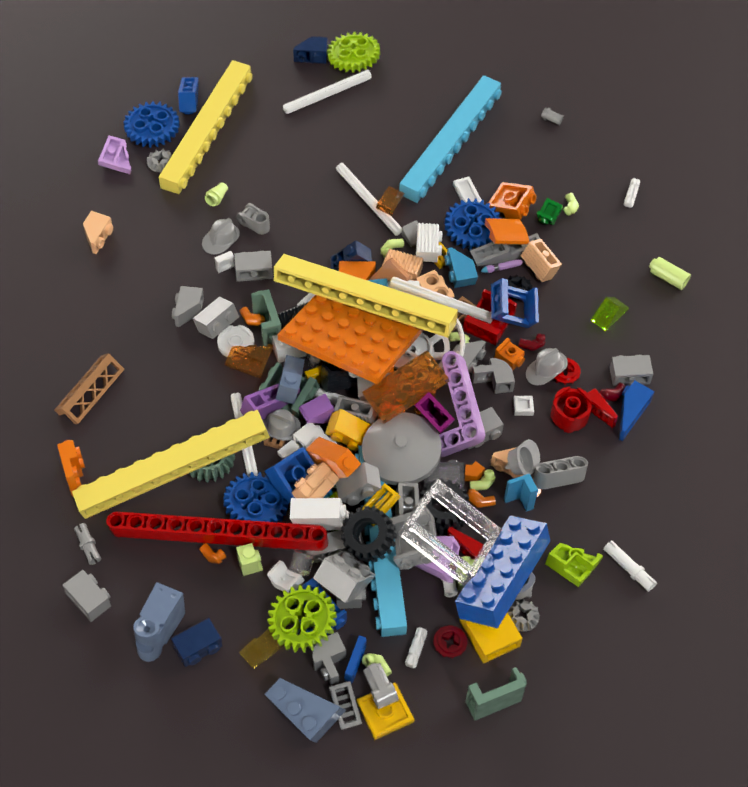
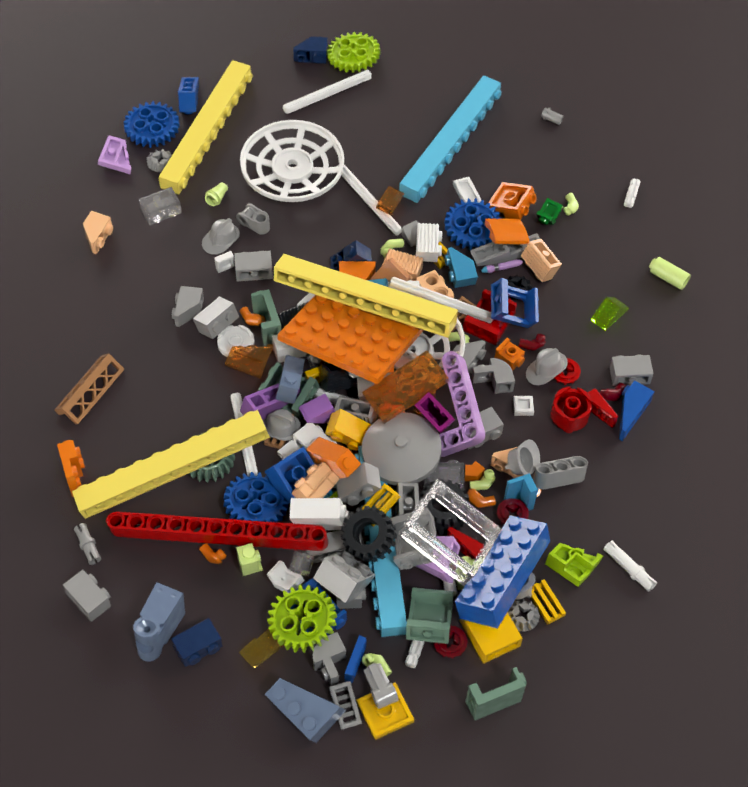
(160, 206): none -> clear brick
(297, 156): none -> white dish
(430, 615): none -> sand green panel
(511, 505): none -> dark red gear
(537, 587): none -> yellow tile

